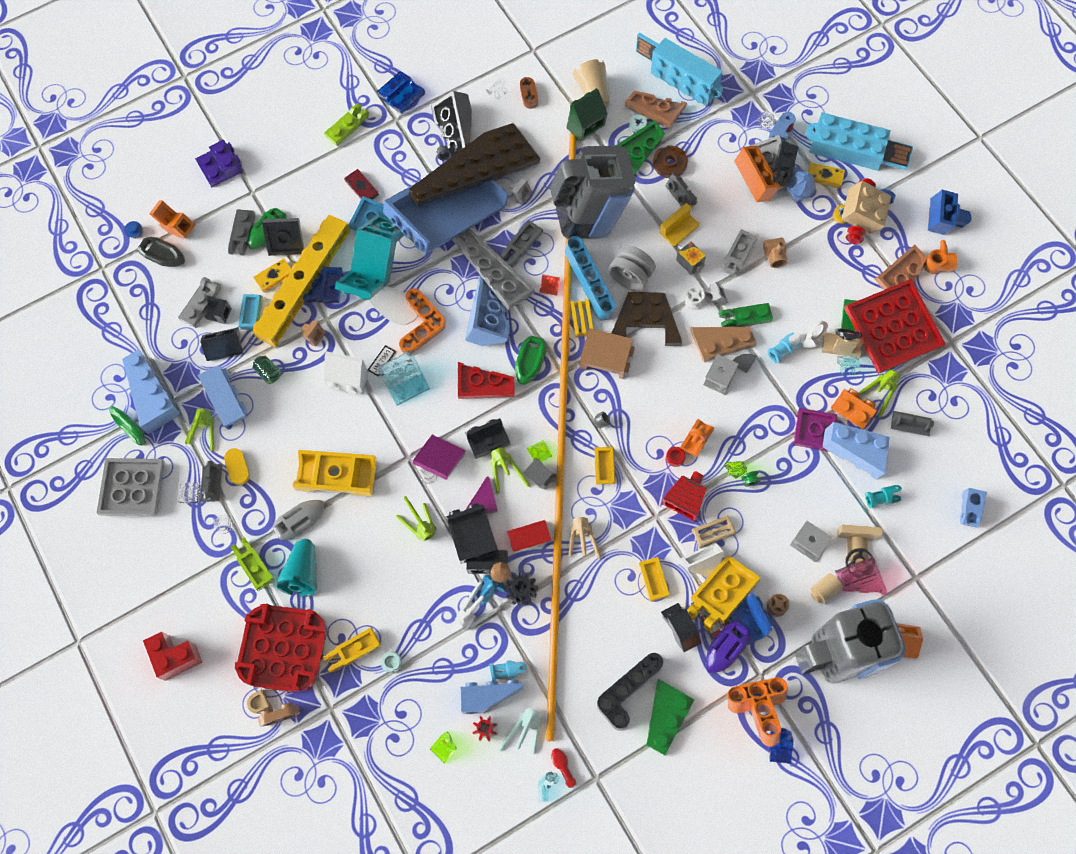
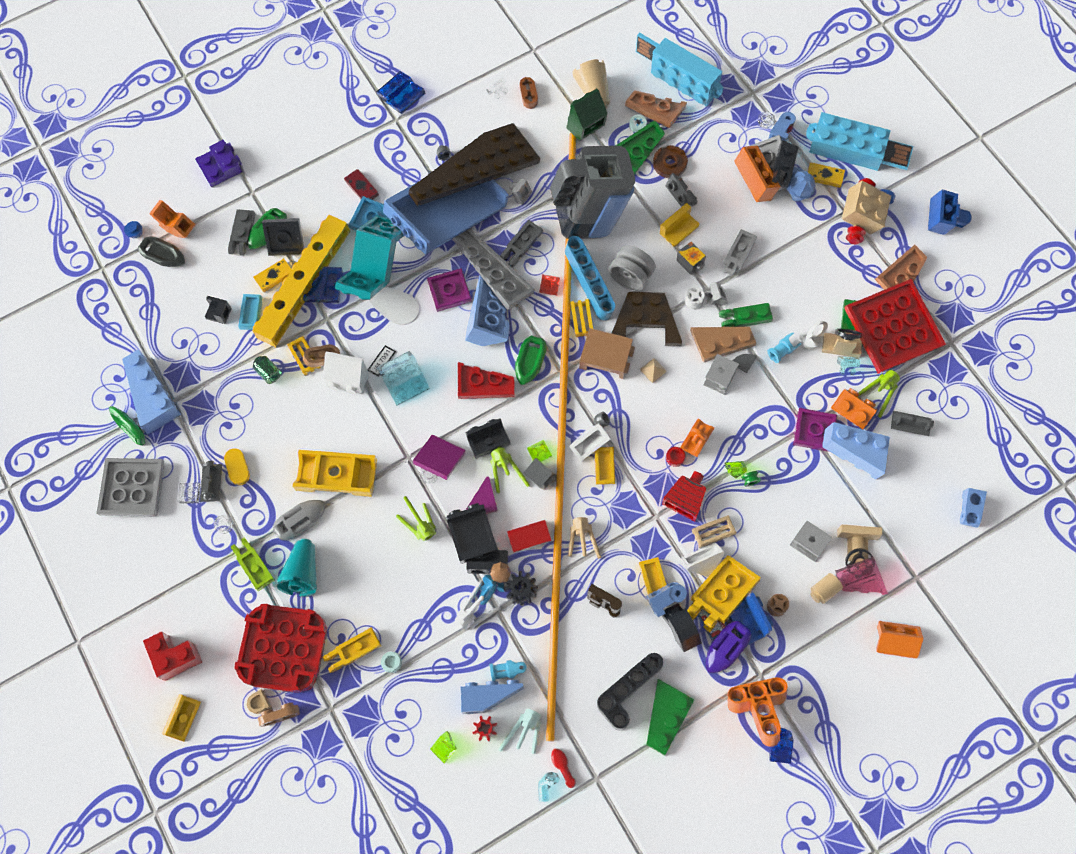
(181, 717): none -> yellow slope
(197, 304): light grey plate -> none
(202, 419): lime plant -> none
(221, 344): black panel -> none
(223, 395): light blue wedge -> none
(296, 342): none -> yellow tile
(313, 333): medium nougat tile -> none
(318, 354): none -> medium nougat plate
(346, 124): lime hinge -> none
(427, 324): orange beam -> none
(449, 290): none -> magenta tile
(453, 117): dark grey wedge -> none
(589, 441): none -> white slope
(601, 598): none -> dark brown plate
(653, 370): none -> tan slope
(665, 596): none -> medium blue leg
(775, 252): medium nougat piece -> none
(838, 213): yellow tile -> none
(854, 643): dark grey piece -> none
(883, 496): teal piece -> none
(945, 260): orange piece -> none

